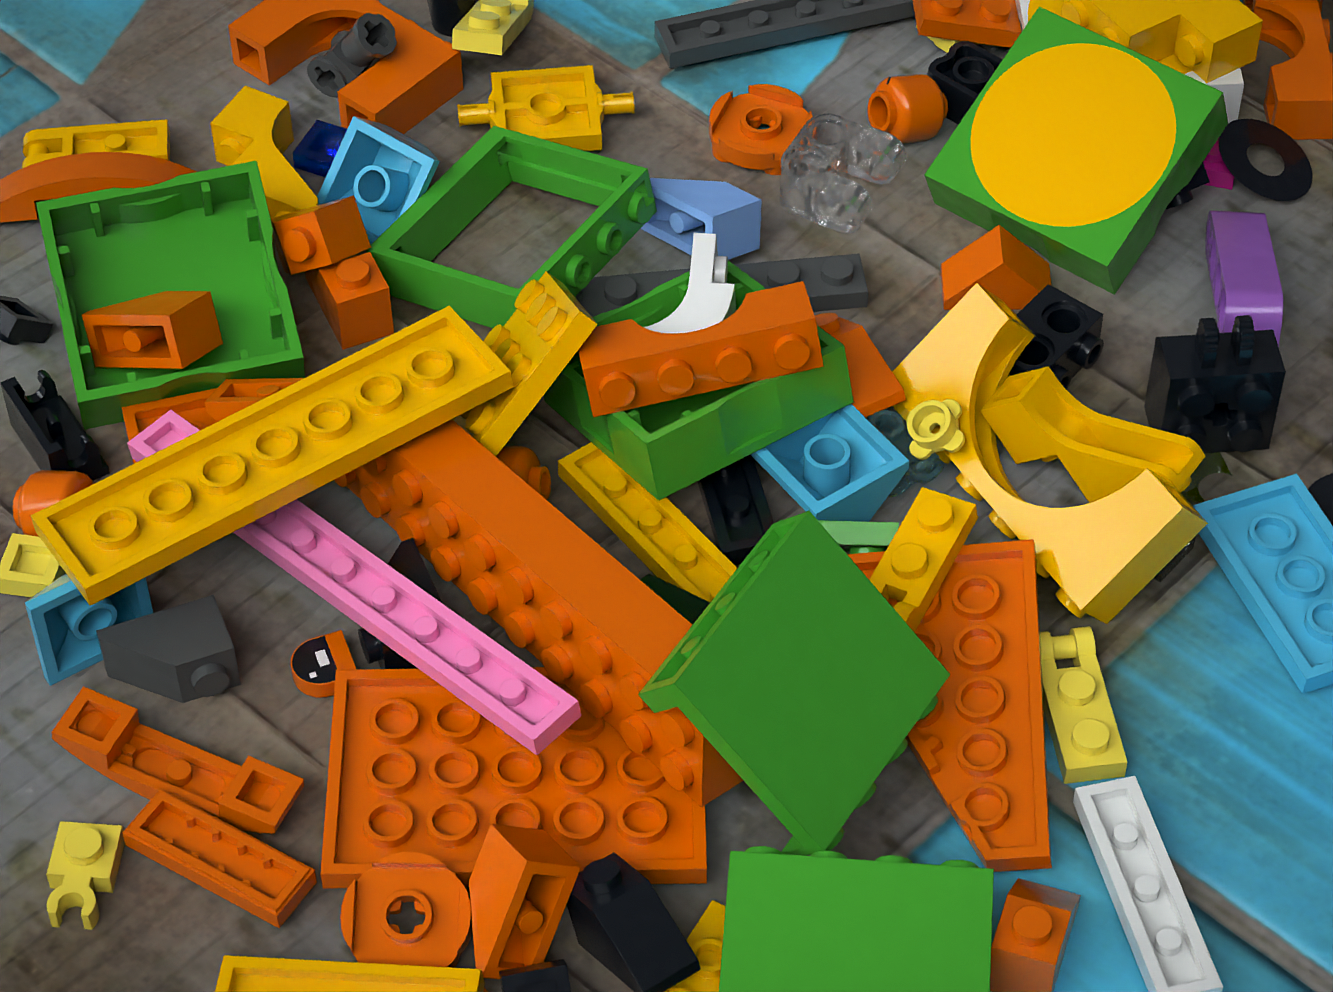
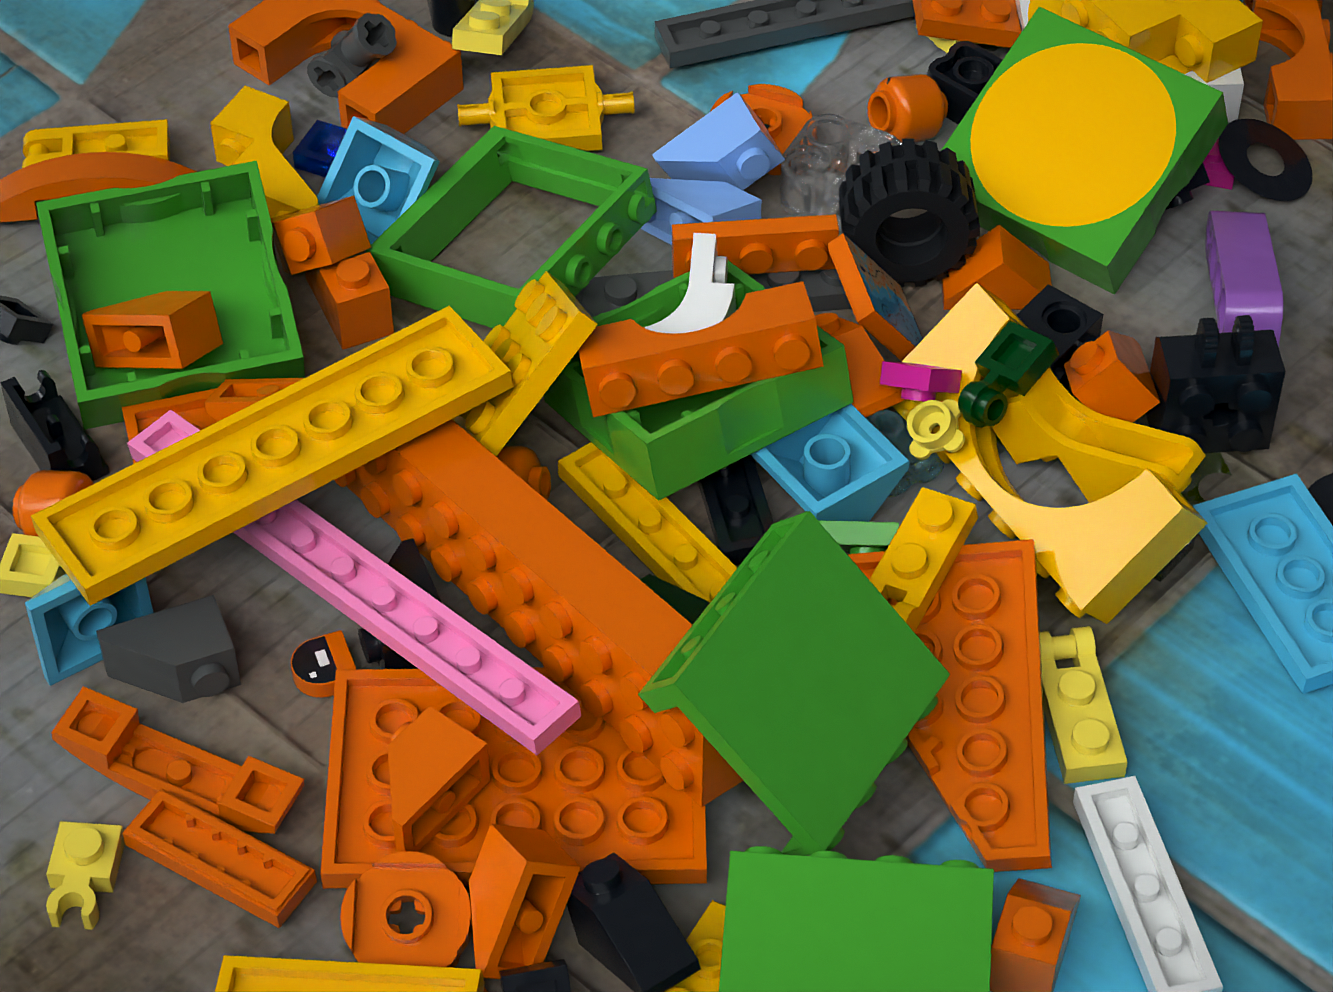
(432, 776): none -> orange slope
(723, 147): none -> light blue slope
(762, 244): none -> orange plate
(875, 298): none -> tile
(911, 179): none -> black tyre
(920, 381): none -> dark pink plate
(1010, 361): none -> dark green plate
(1112, 377): none -> orange slope

